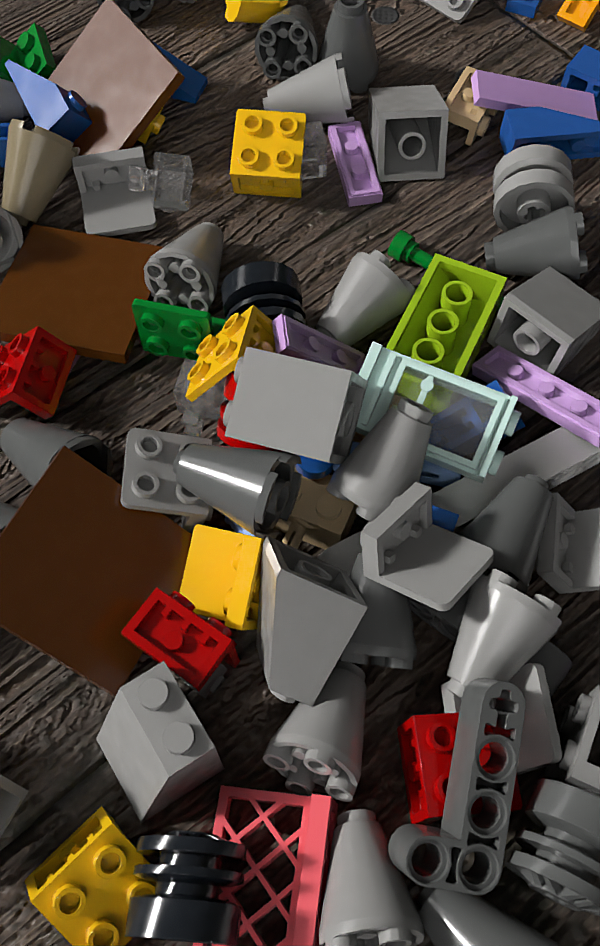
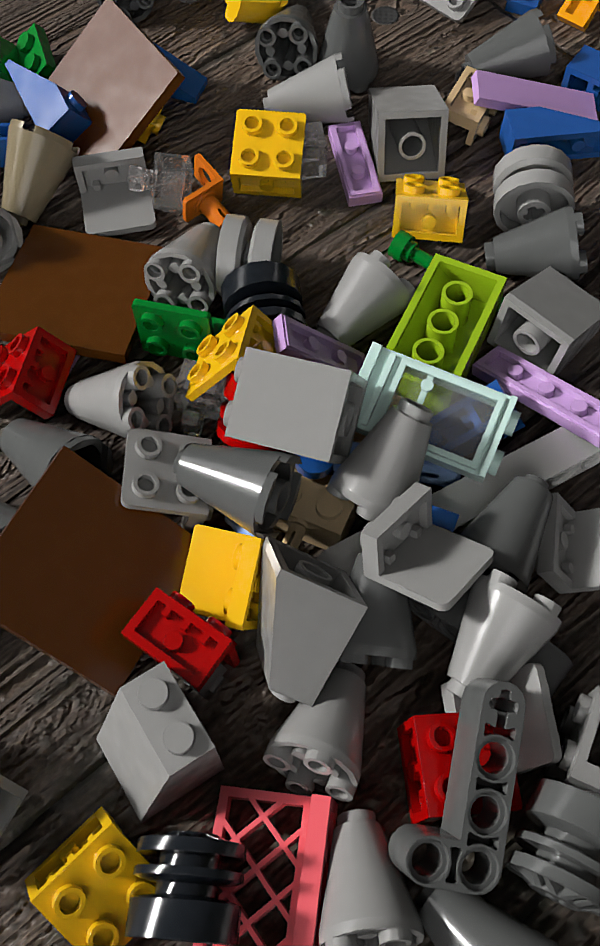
(125, 398): none -> light grey cone
(207, 198): none -> orange bracket
(241, 244): none -> light grey wheel
(430, 208): none -> yellow bracket
(518, 50): none -> dark grey cone

